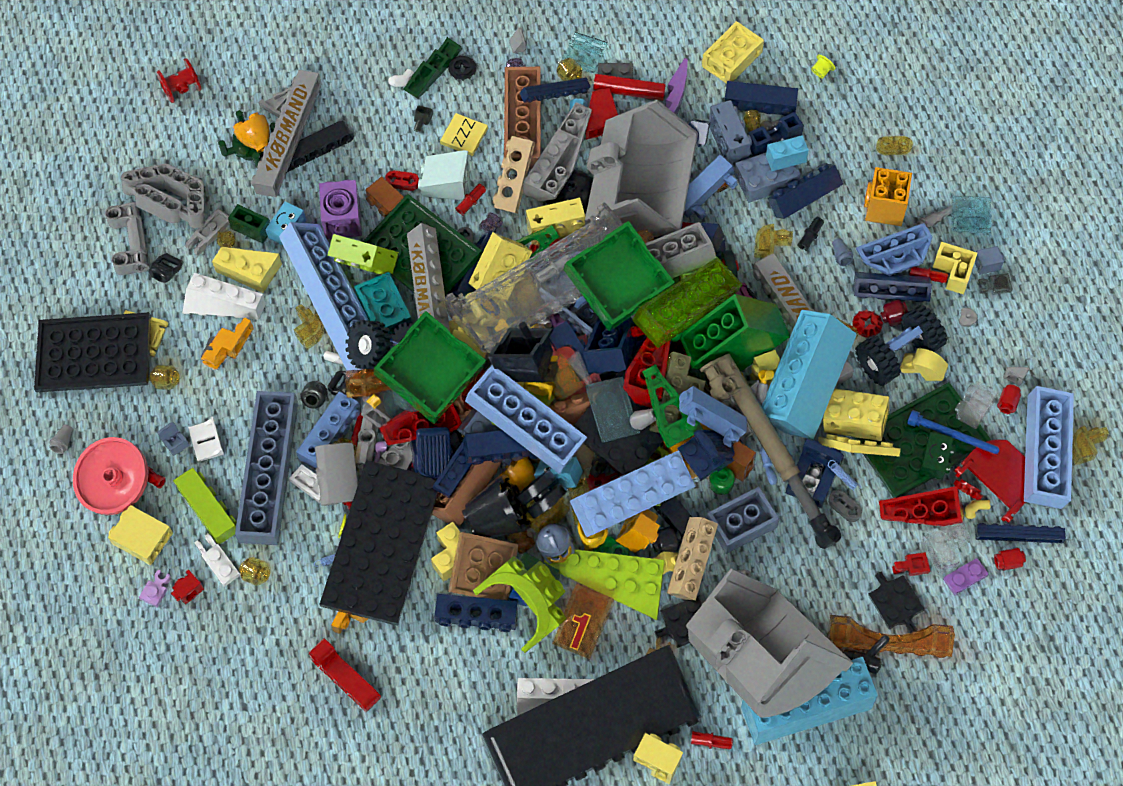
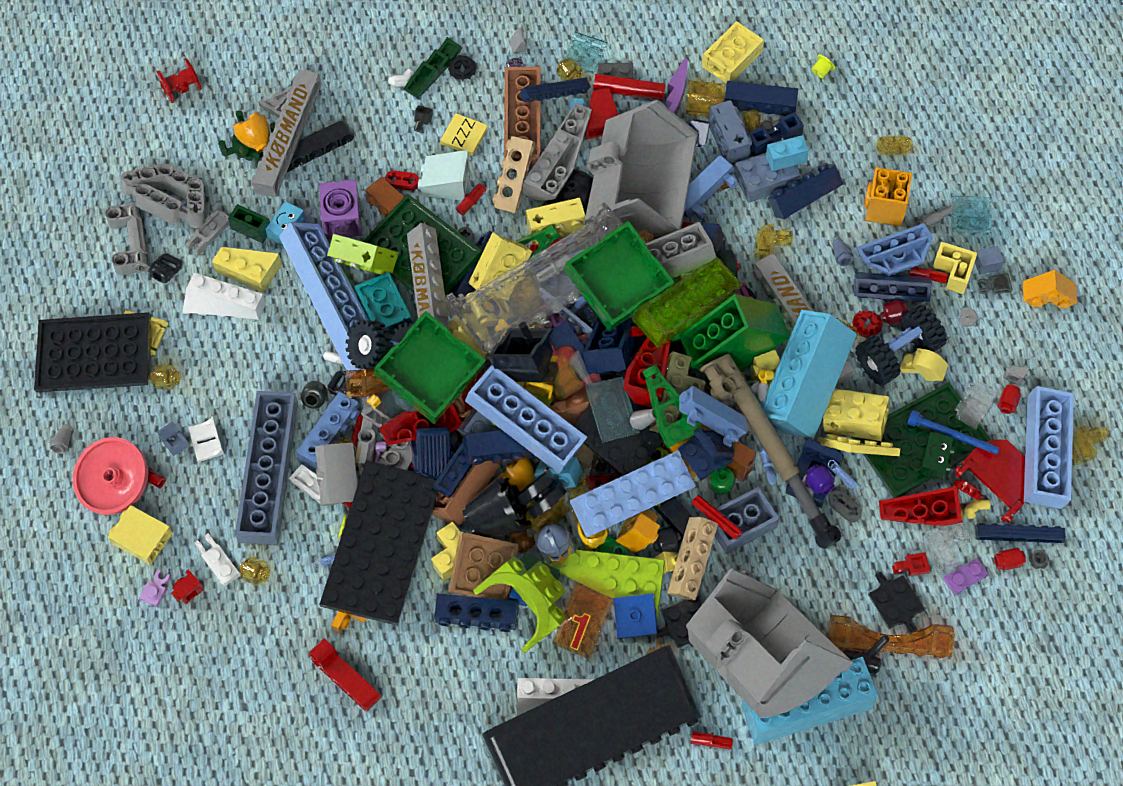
(205, 505): lime brick -> none
(225, 239): clear yellow plate -> none
(226, 344): light orange plate -> none
(310, 330): clear yellow brick -> none
(491, 223): clear purple wheel -> none
(635, 616): none -> blue plate
(658, 757): light yellow brick -> none
(702, 96): none -> clear yellow plate
(717, 517): none -> red axle
(810, 233): black axle -> none
(820, 479): none -> dark purple head
(1039, 554): none -> dark grey plate
(1049, 288): none -> light orange brick

